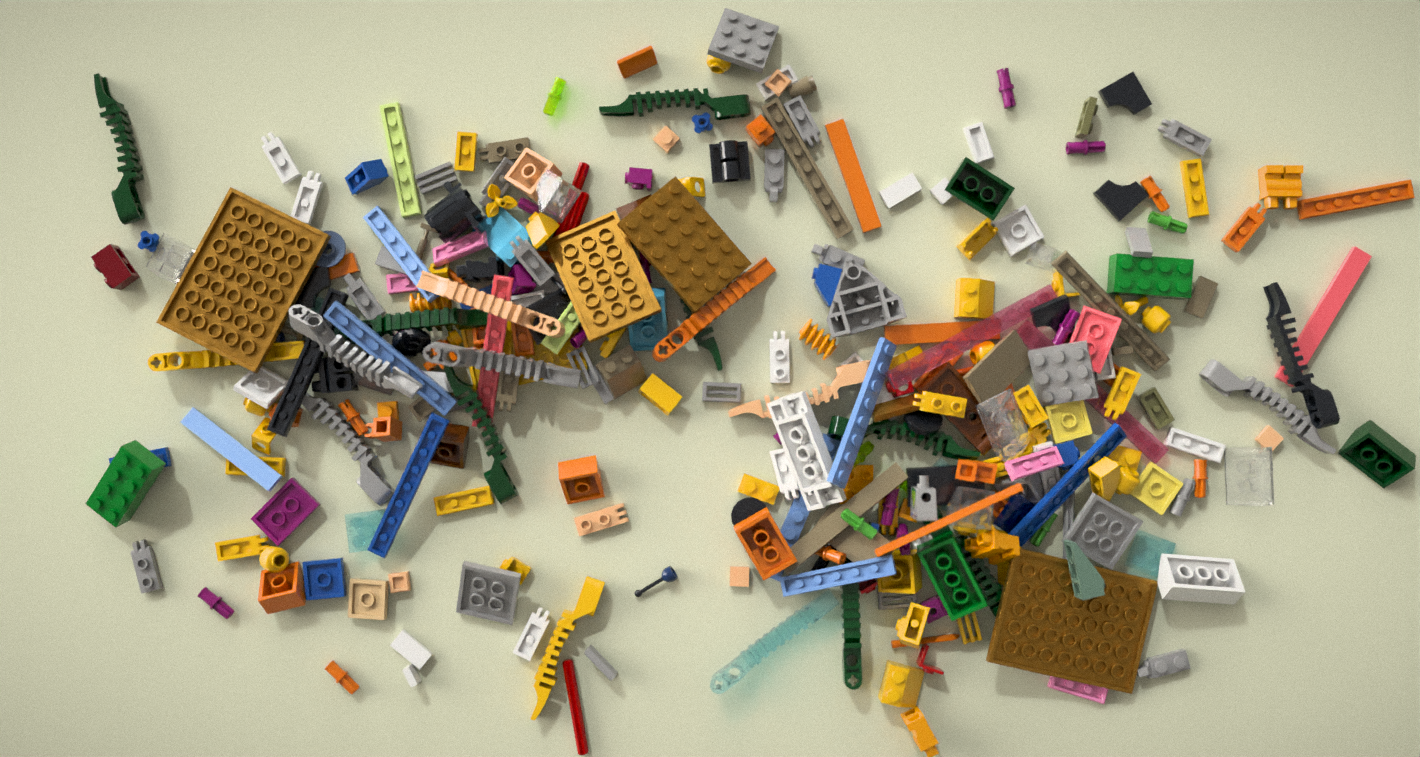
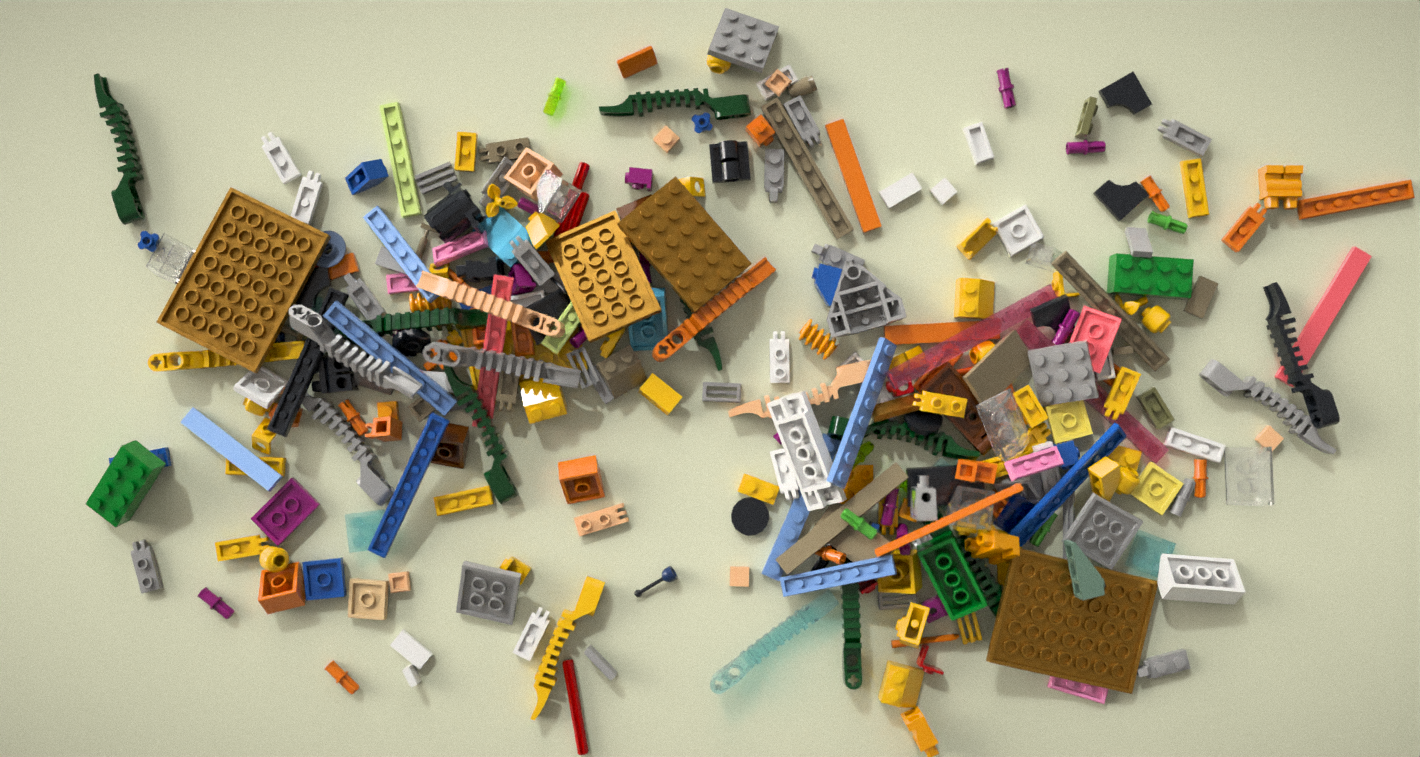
(115, 267): dark red brick -> none
(542, 400): none -> yellow slope
(765, 543): orange slope -> none
(979, 188): dark green slope -> none
(1378, 454): dark green slope -> none

